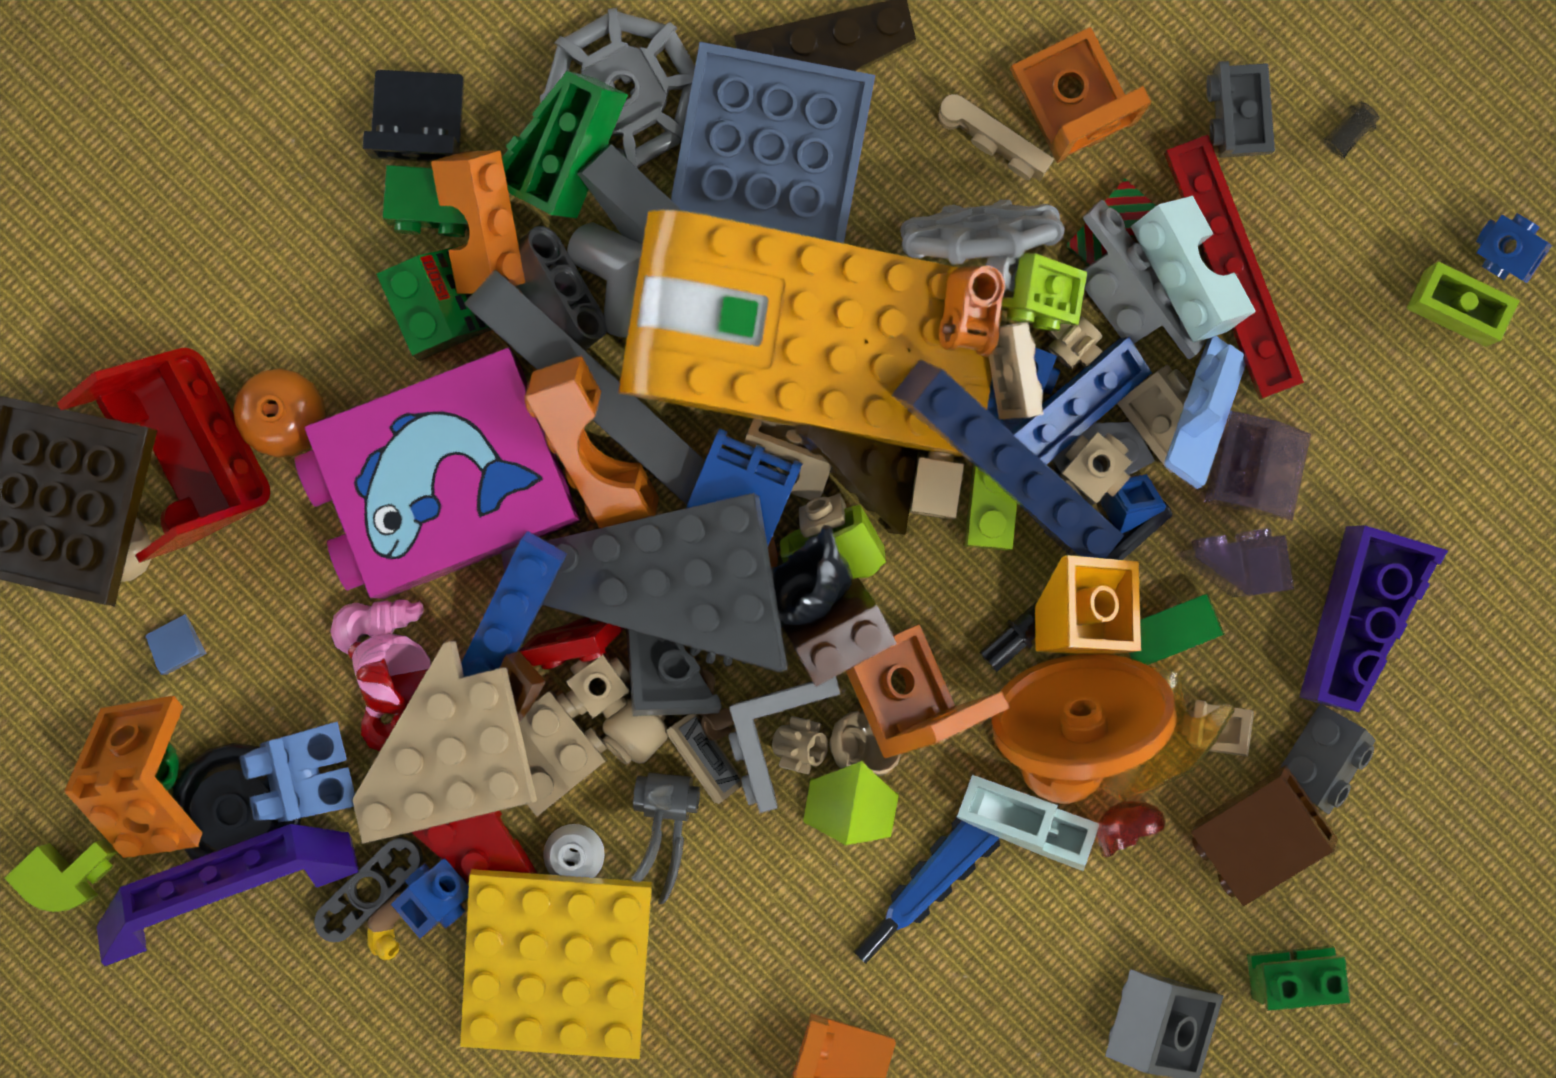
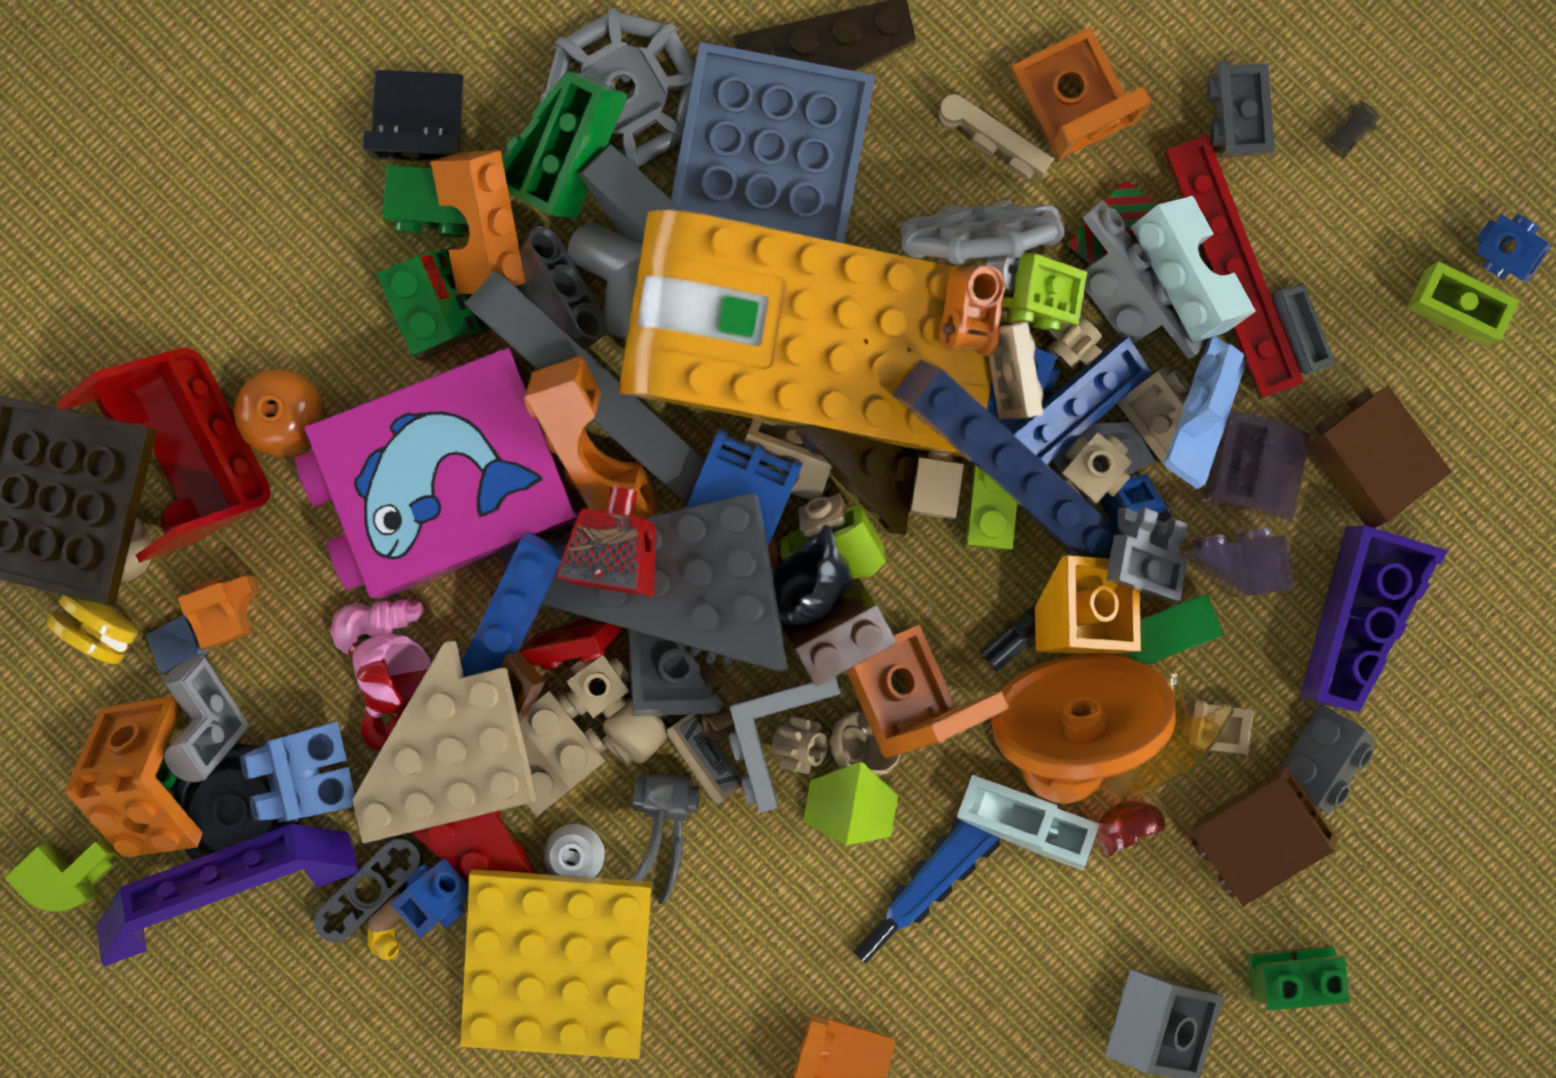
(93, 629): none -> yellow head
(212, 716): none -> light grey brick
(220, 610): none -> orange brick
(612, 548): none -> torso
(1144, 566): none -> dark grey plate
(1302, 329): none -> dark grey tile
(1377, 456): none -> reddish brown brick

